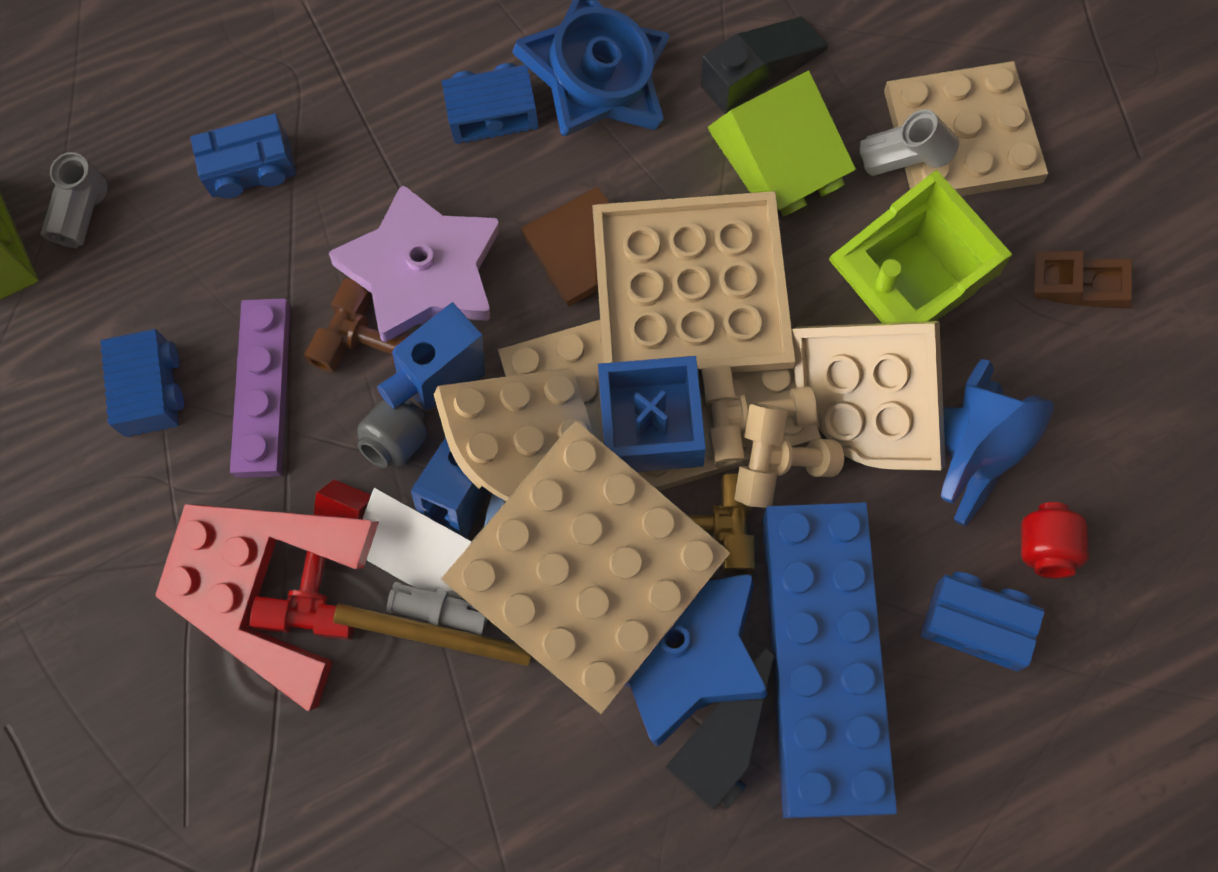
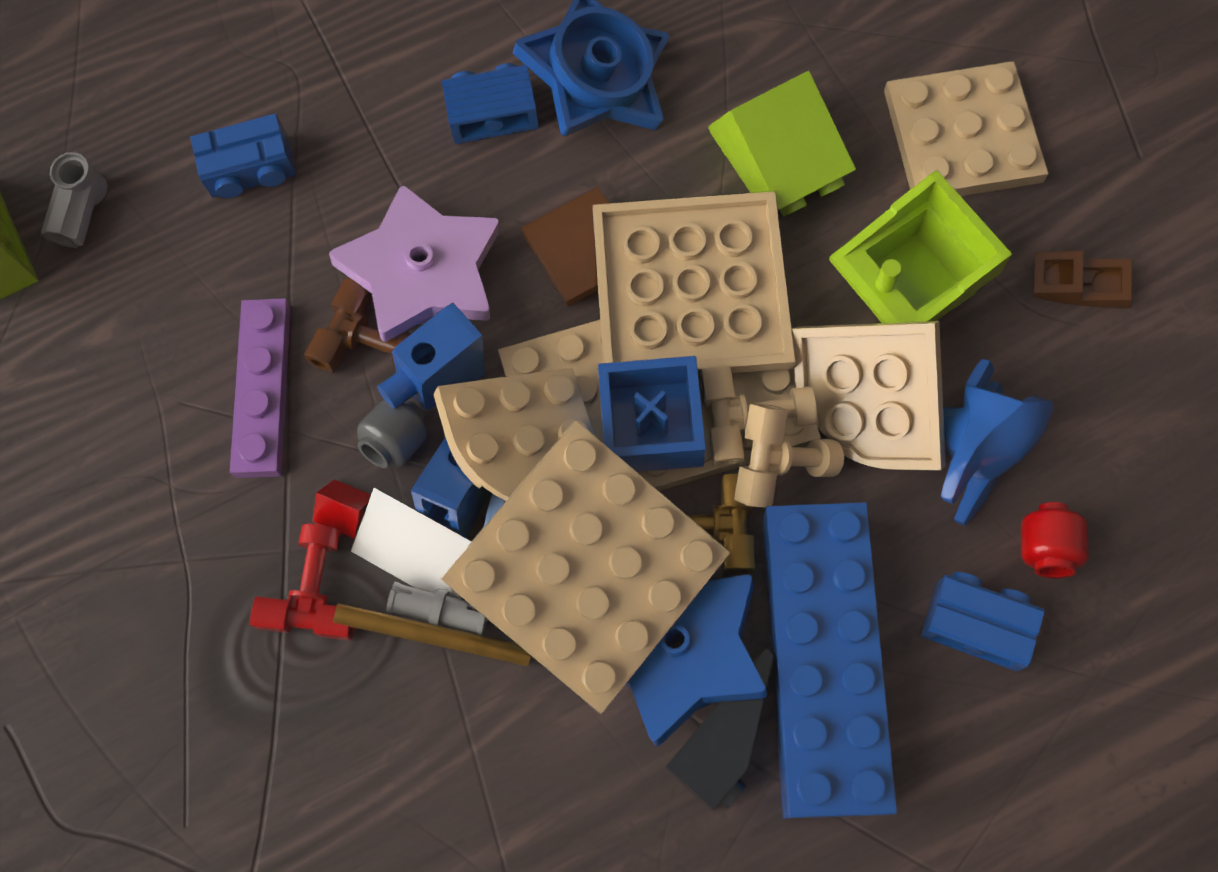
(141, 382): blue brick -> none
(219, 571): wing -> none
(757, 61): black slope -> none
(918, 140): light grey piece -> none

